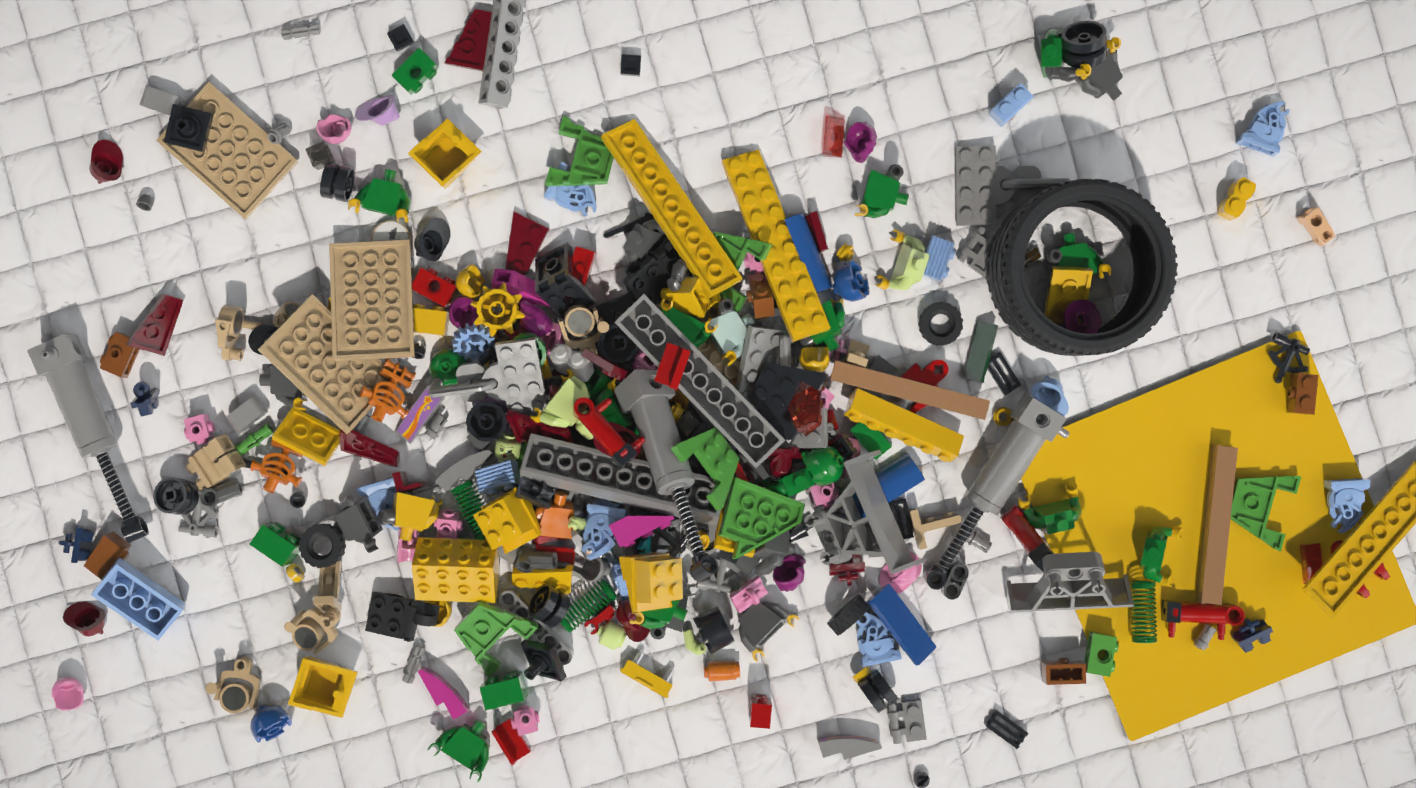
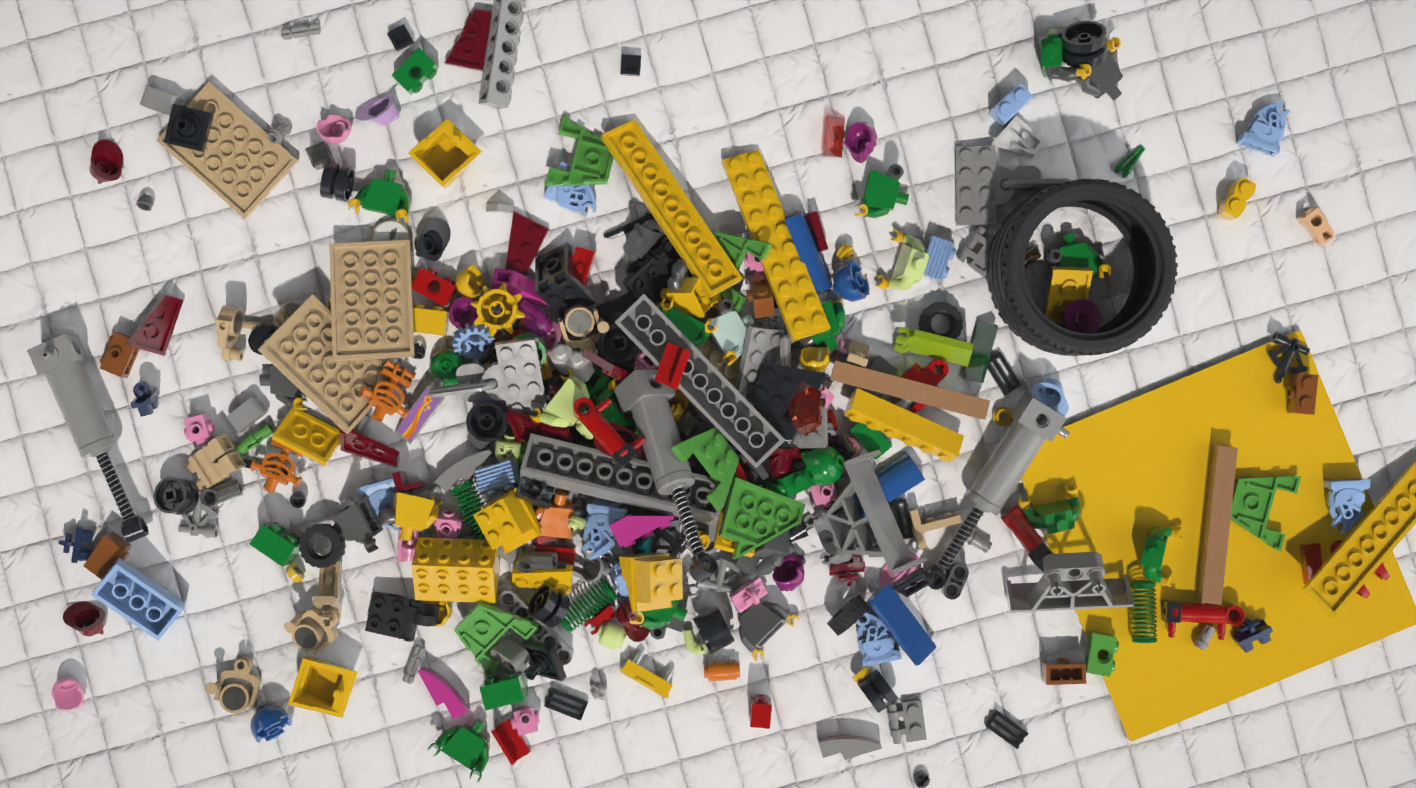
(436, 426): light grey pin -> none
(500, 208): none -> light grey tile
(510, 655): none -> light grey beam
(564, 703): none -> black tile
(597, 691): none -> light grey plate
(911, 580): none -> black tile
(934, 346): none -> lime tile
(1019, 138): none -> white wing
(1127, 164): none -> green piece

